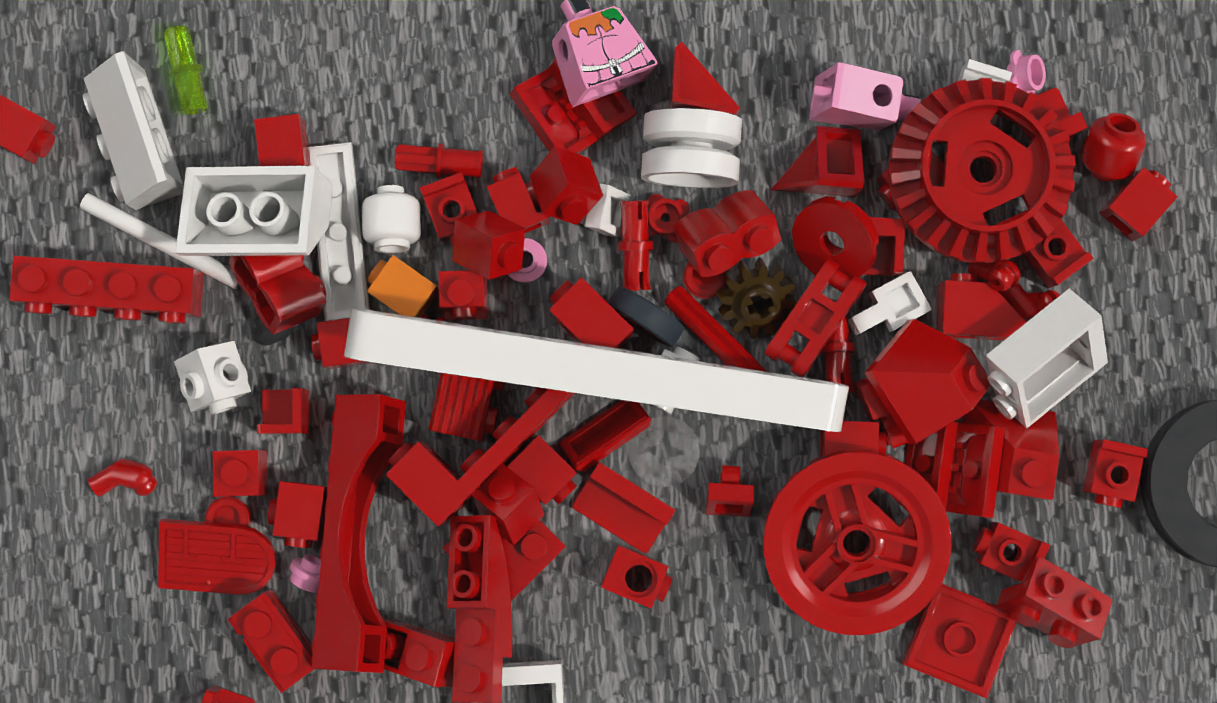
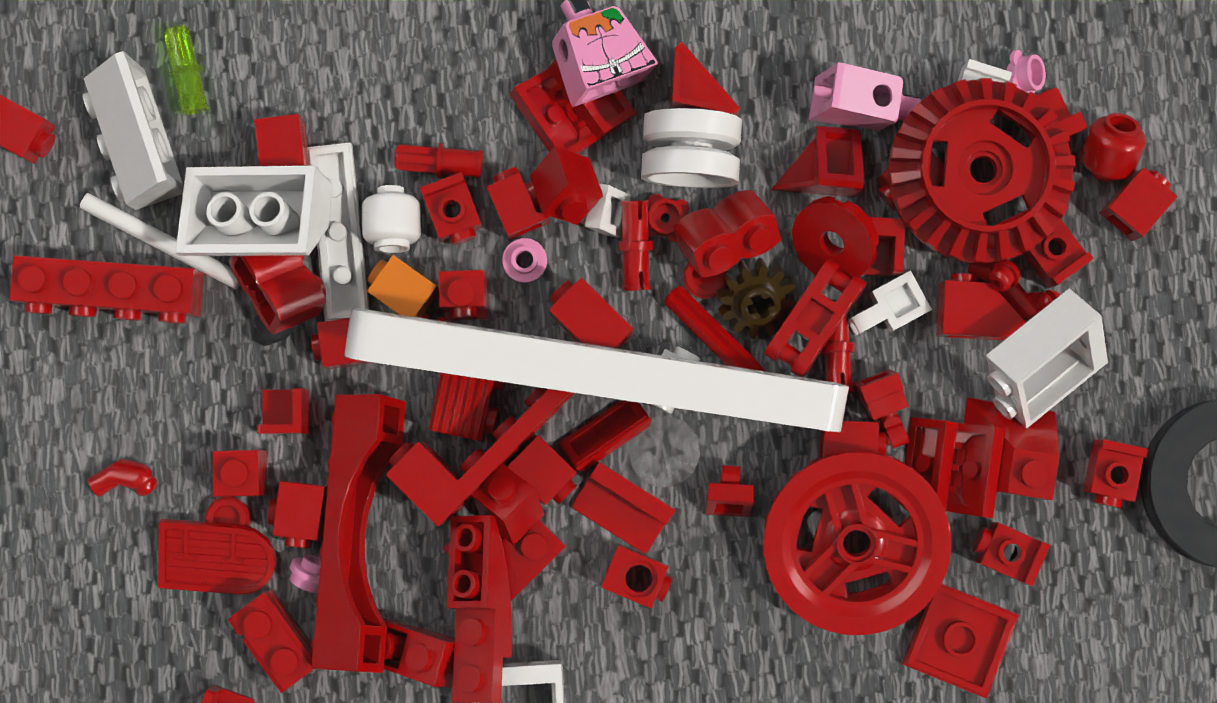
(213, 377): white brick -> none
(488, 244): red brick -> none
(646, 316): black bush -> none
(926, 379): red slope -> none
(1057, 605): red bracket -> none

